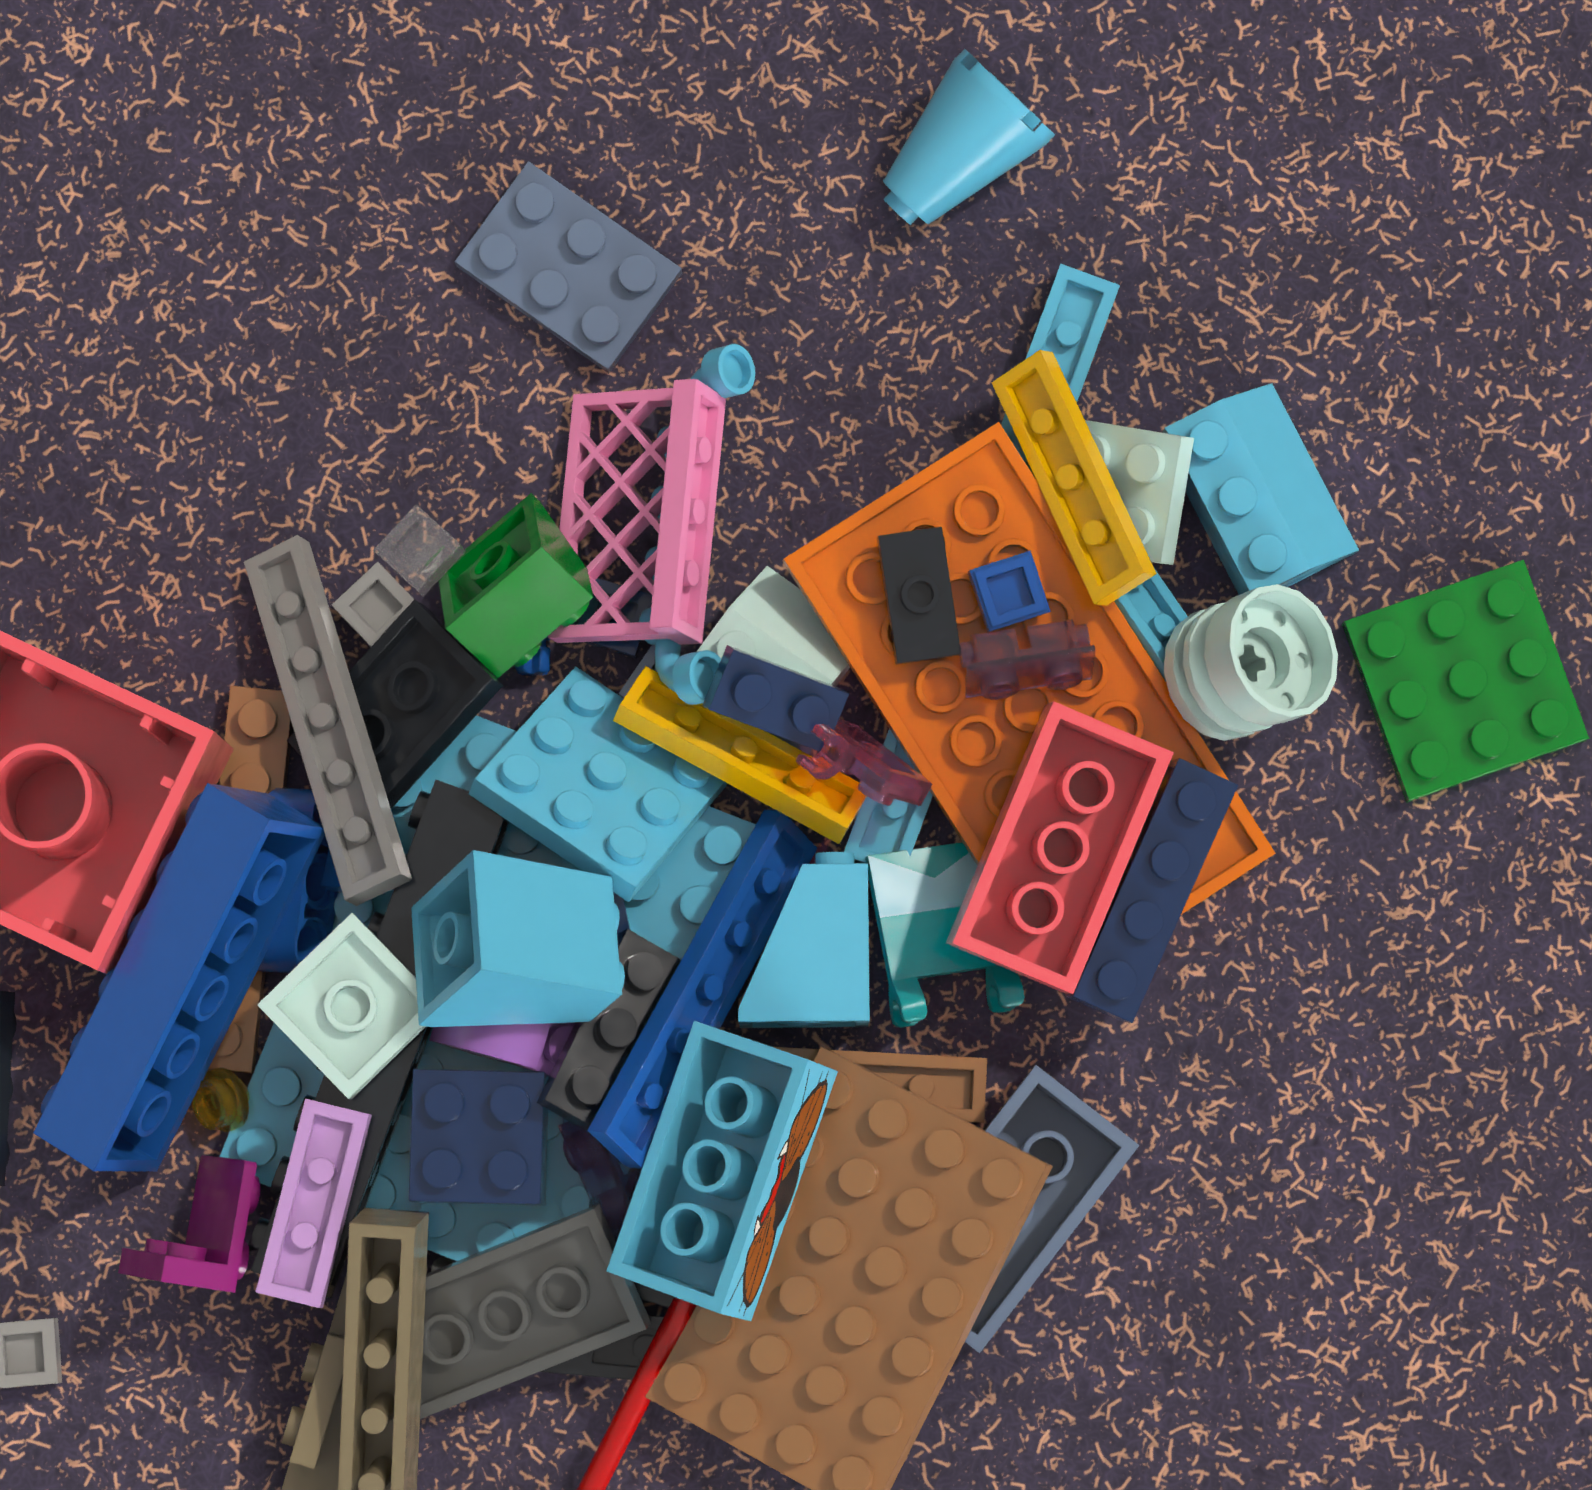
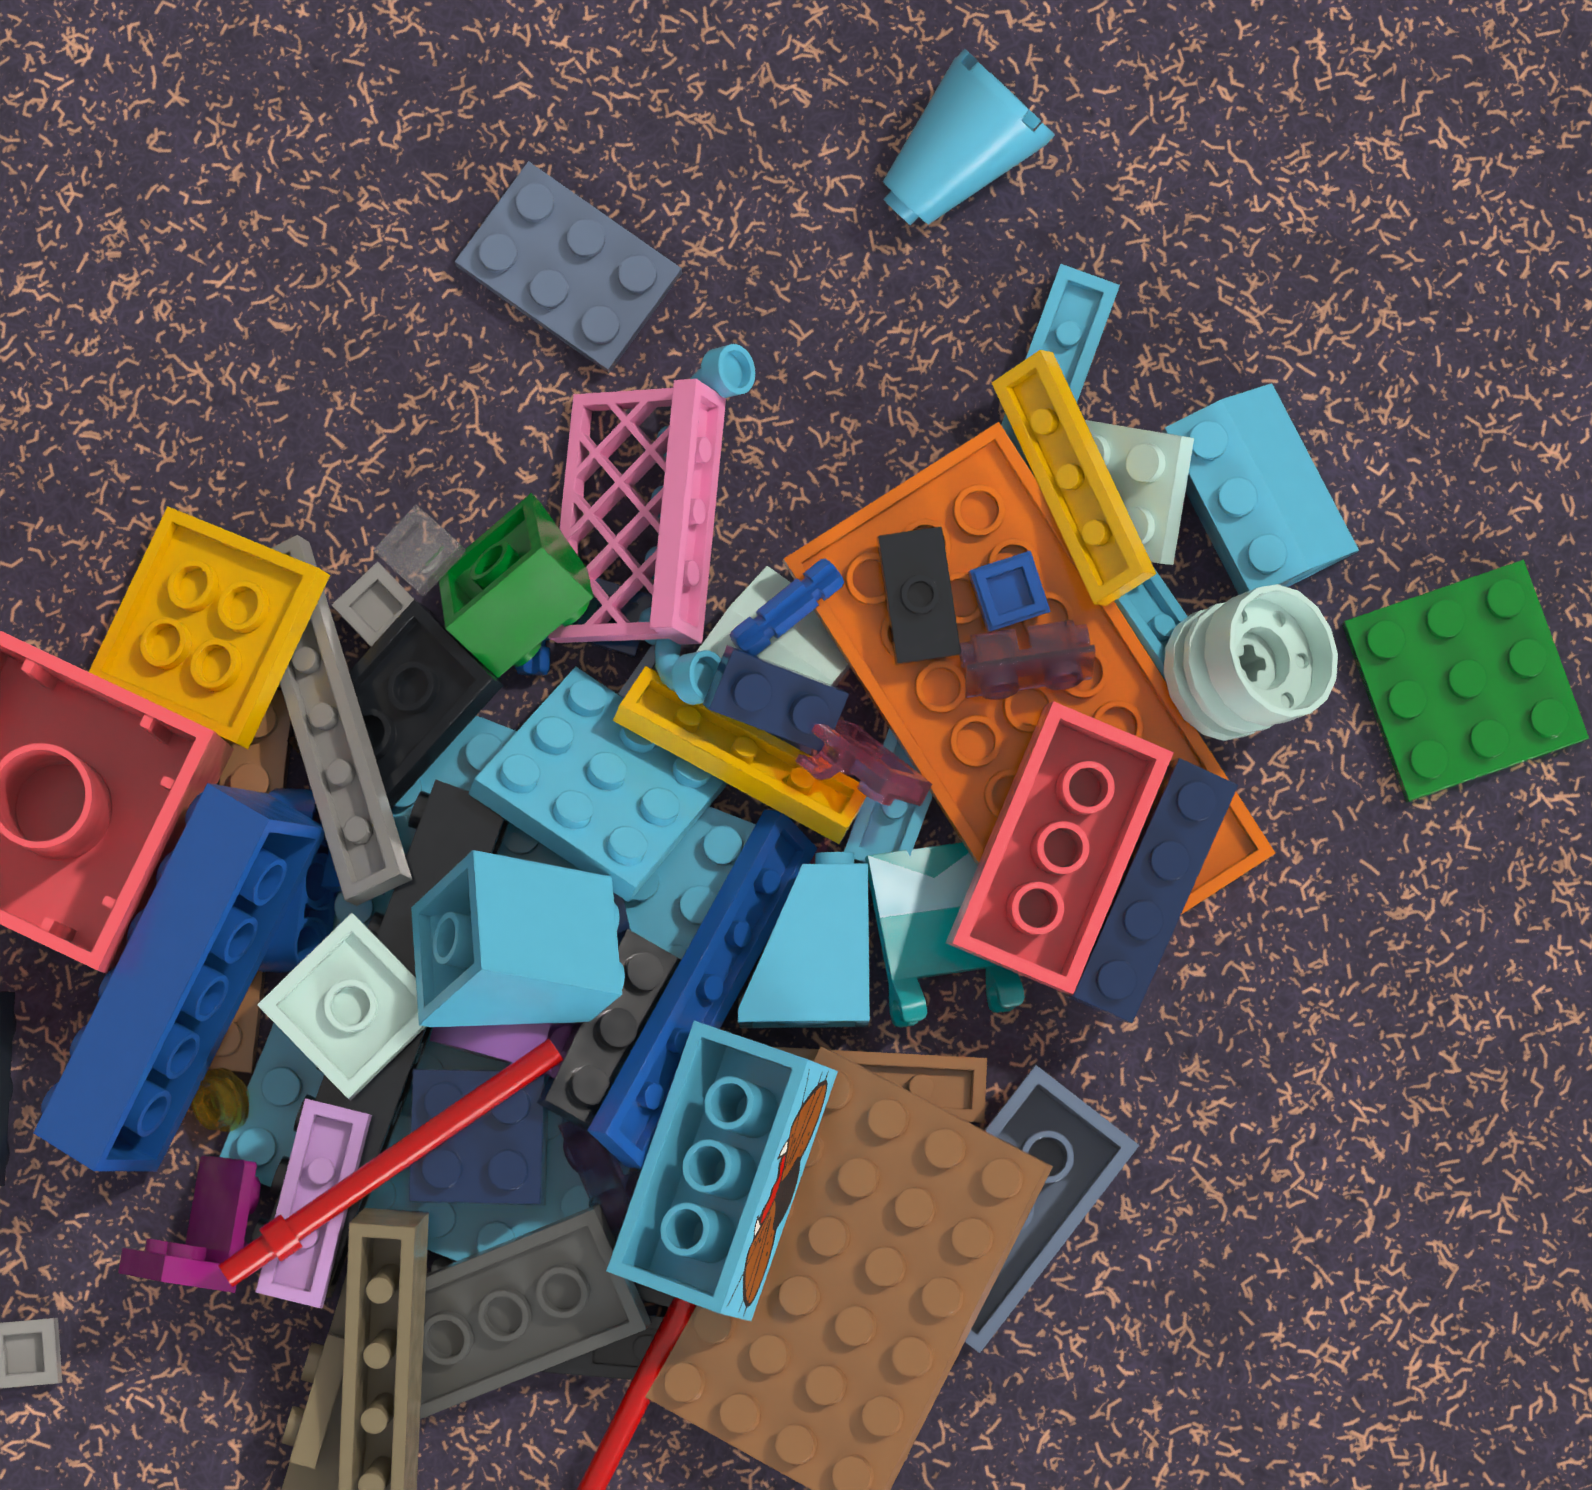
(209, 625): none -> yellow plate
(283, 1236): none -> red bar
(787, 607): none -> blue axle

